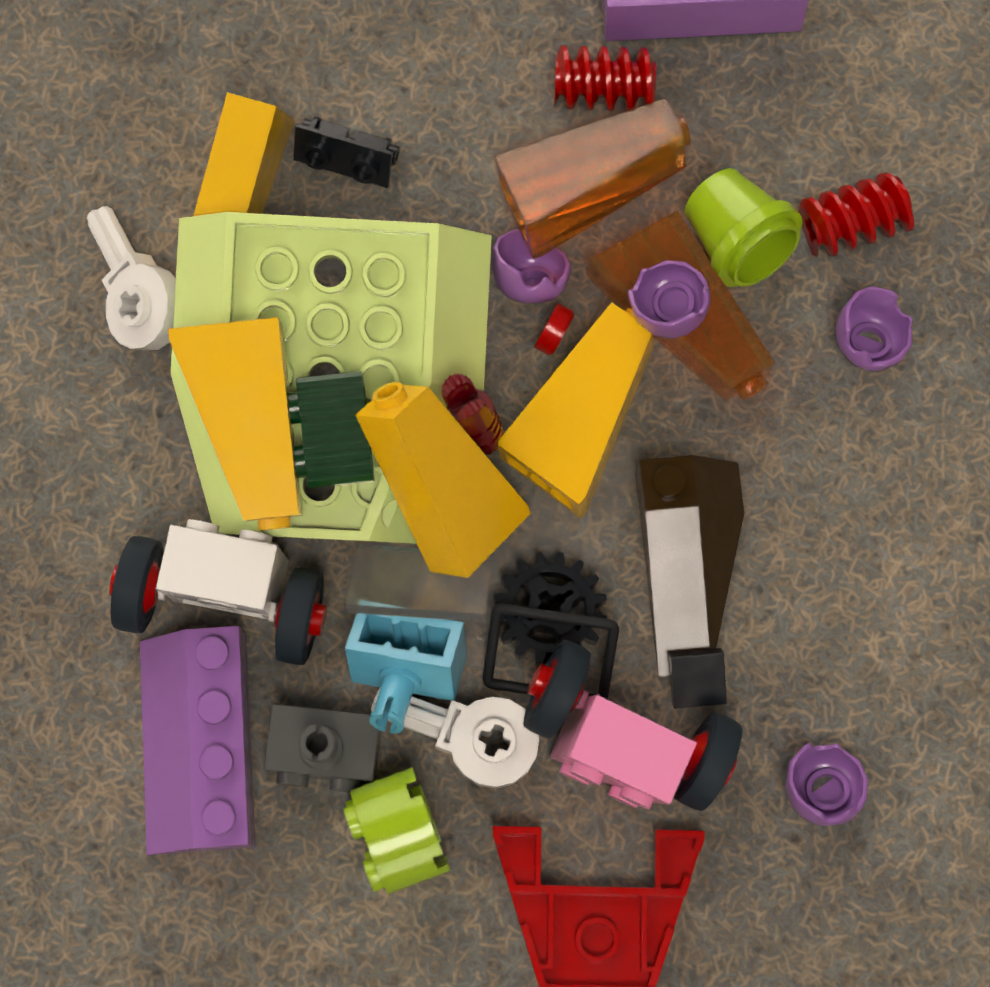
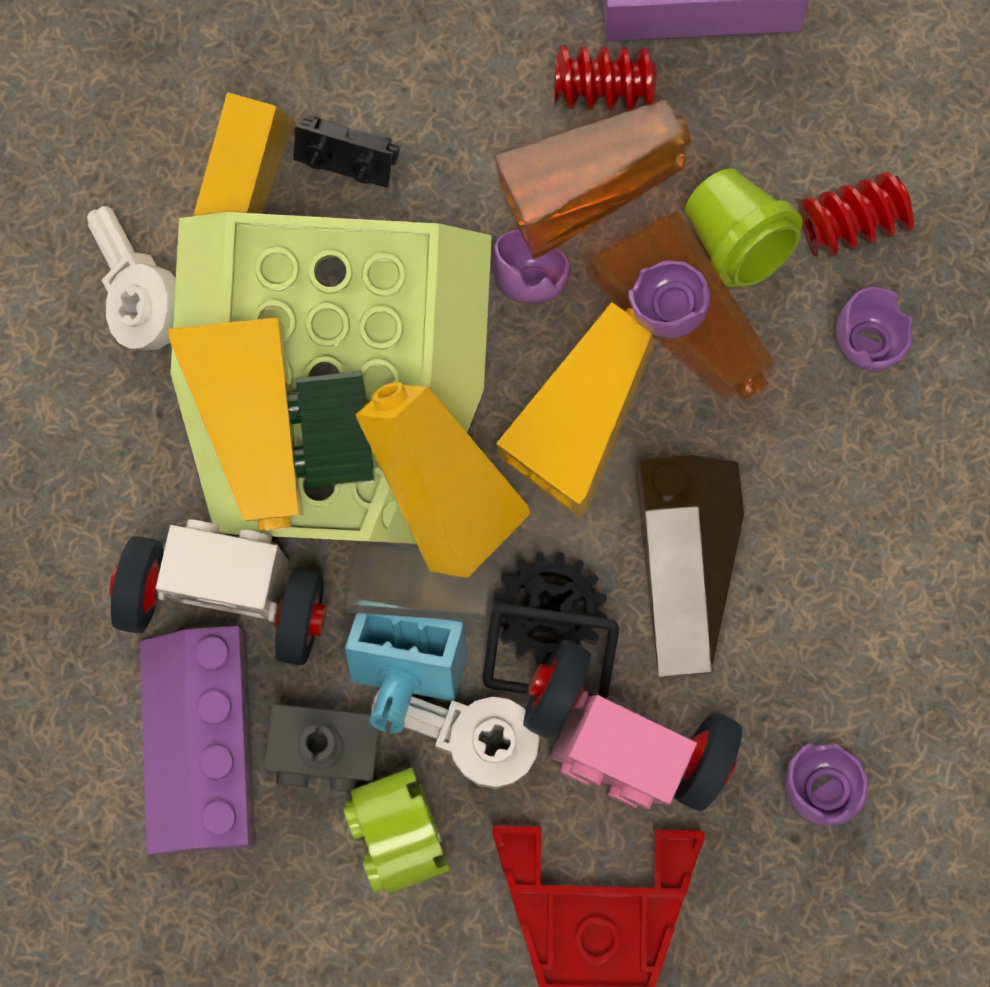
(473, 412): dark red hinge -> none
(554, 329): red tile -> none
(697, 678): black tile -> none

